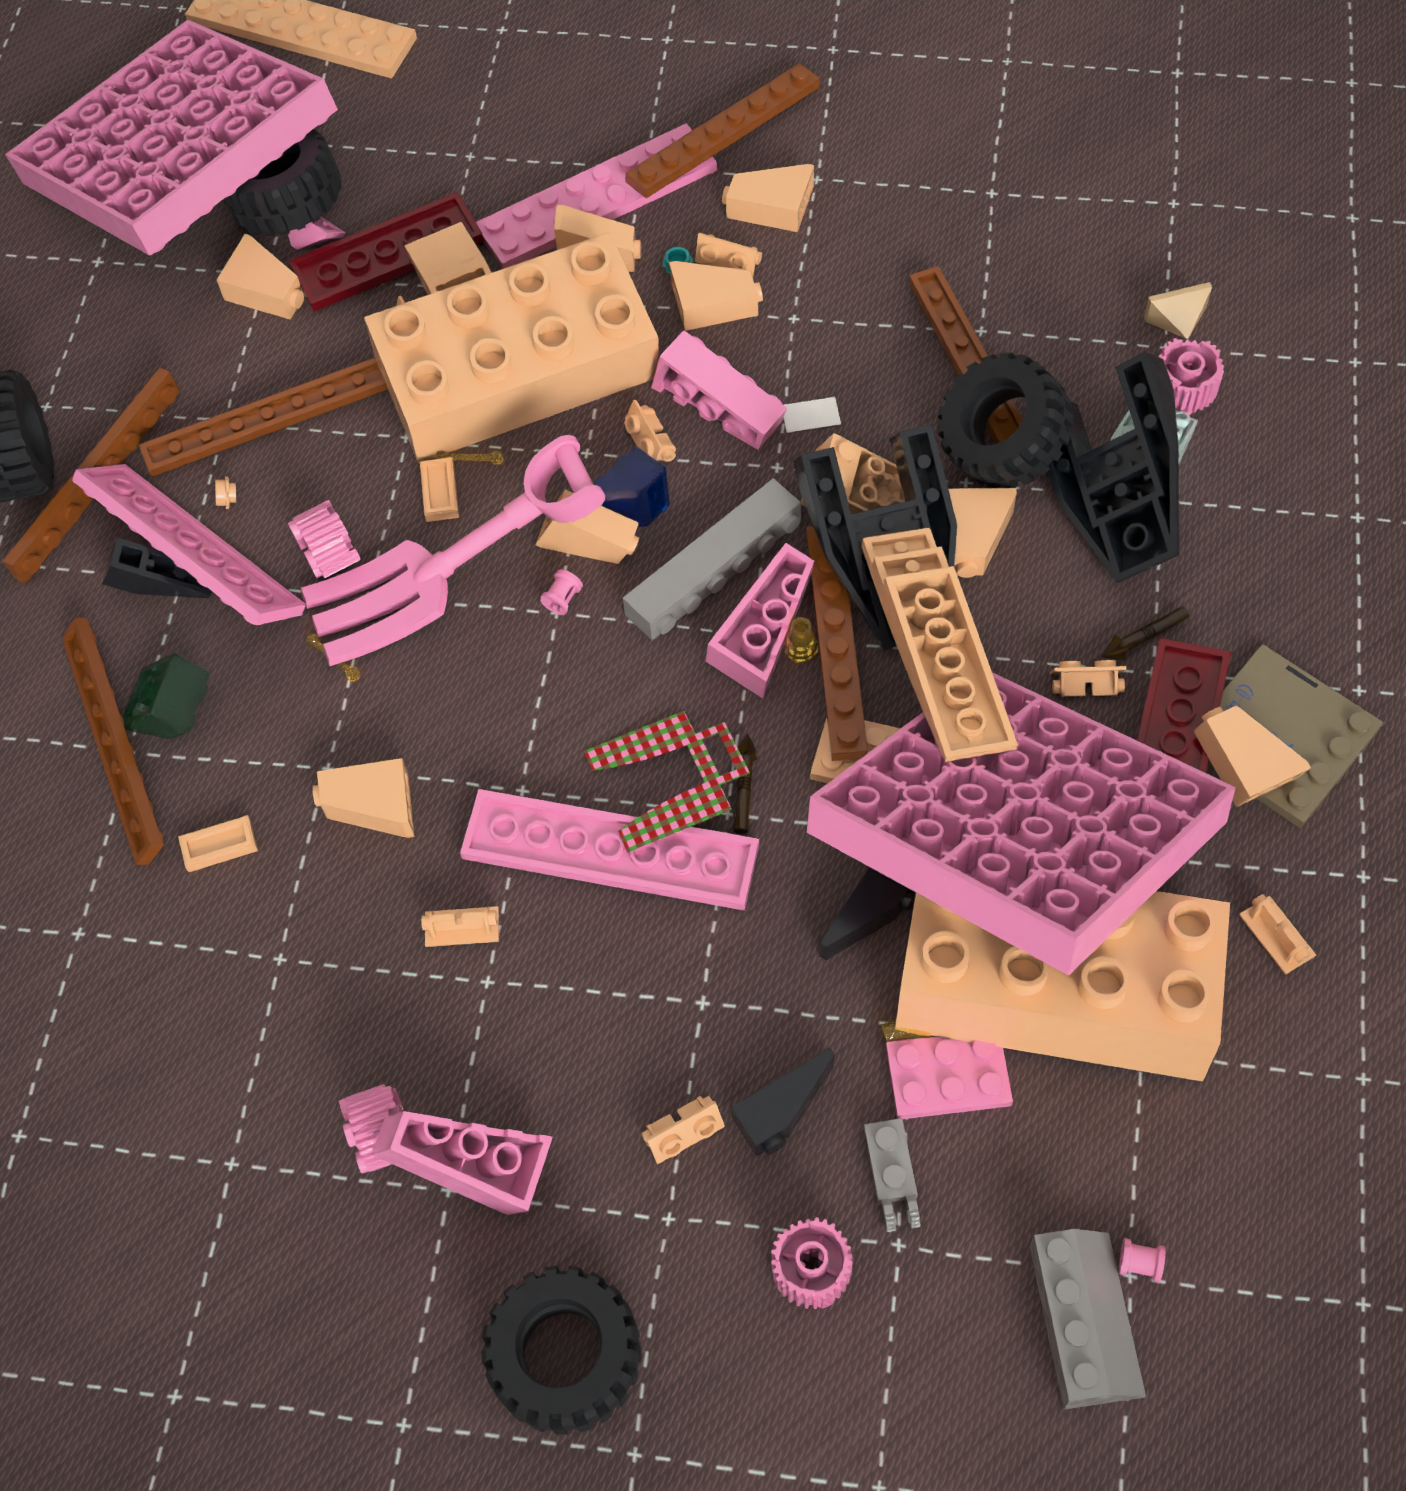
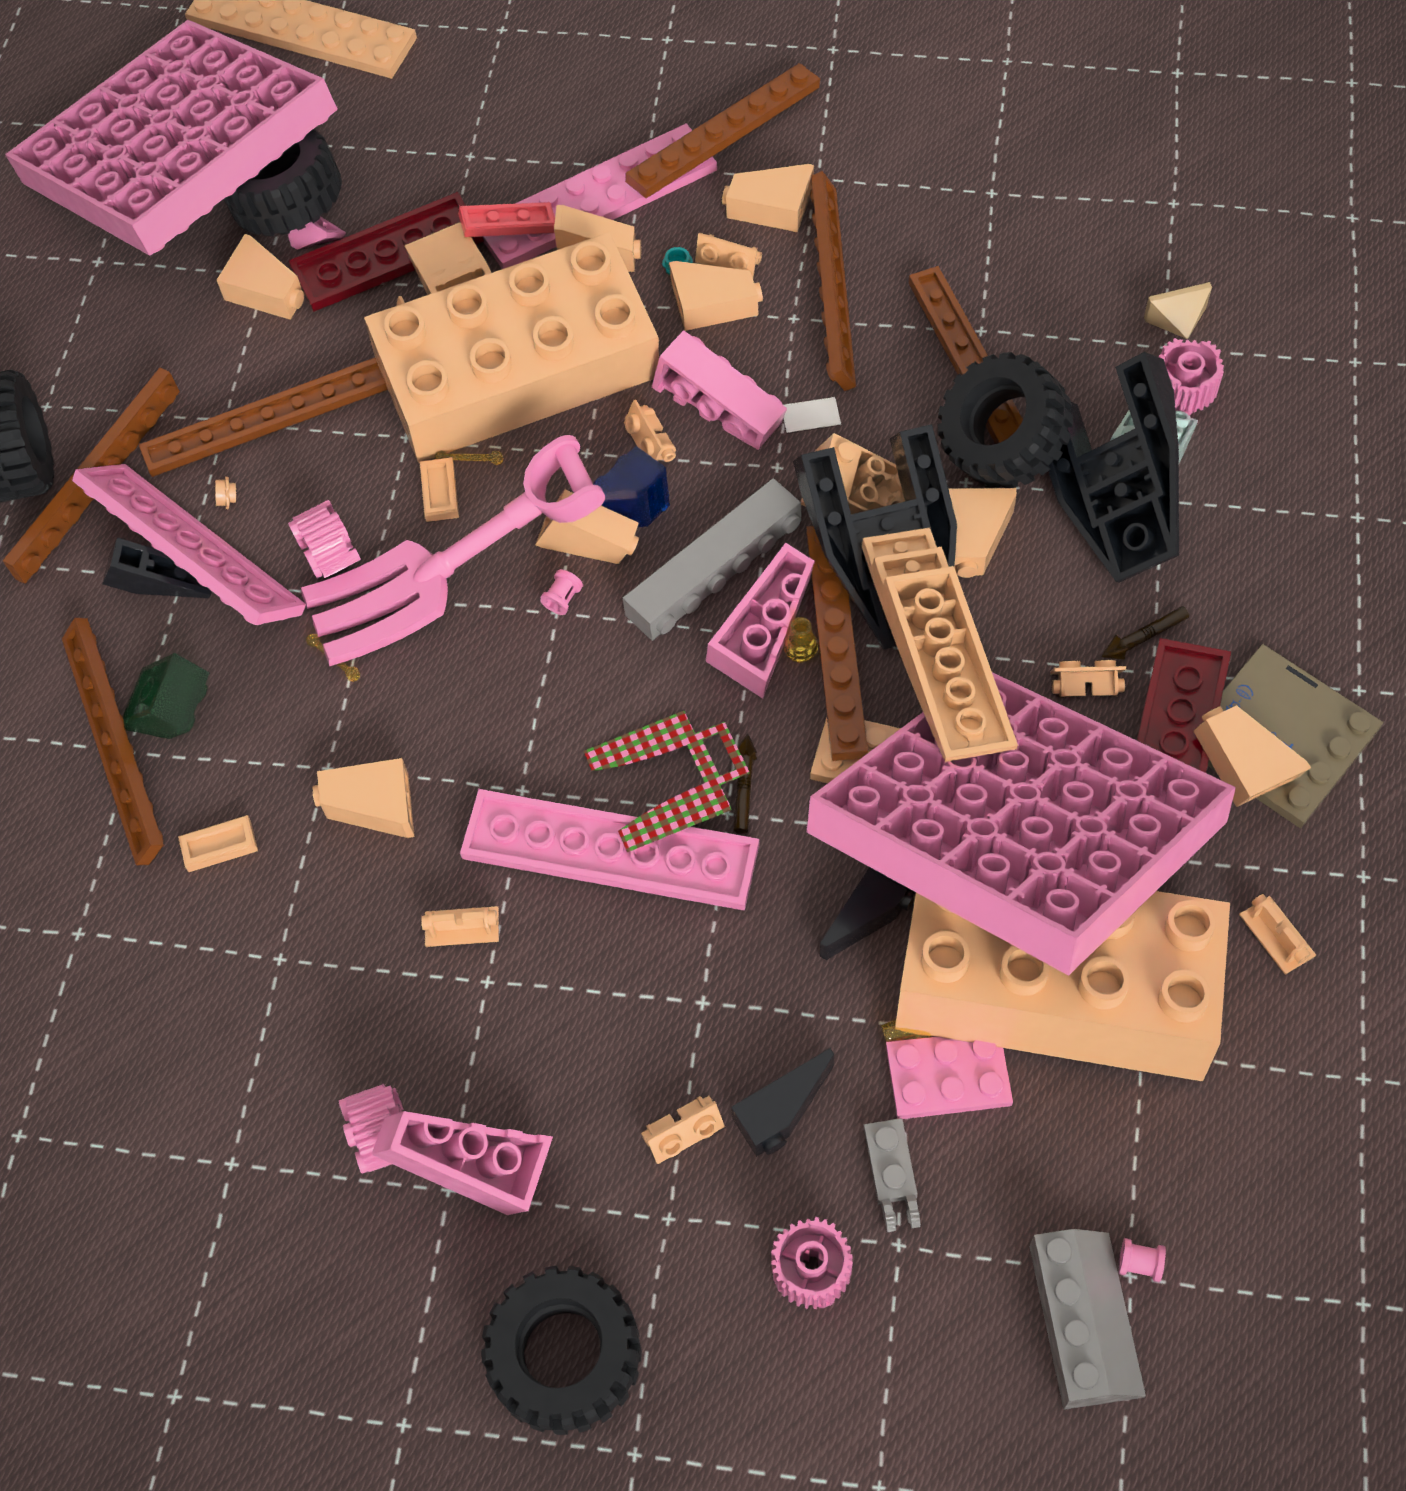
(507, 219): none -> coral tile
(833, 288): none -> dark orange plate

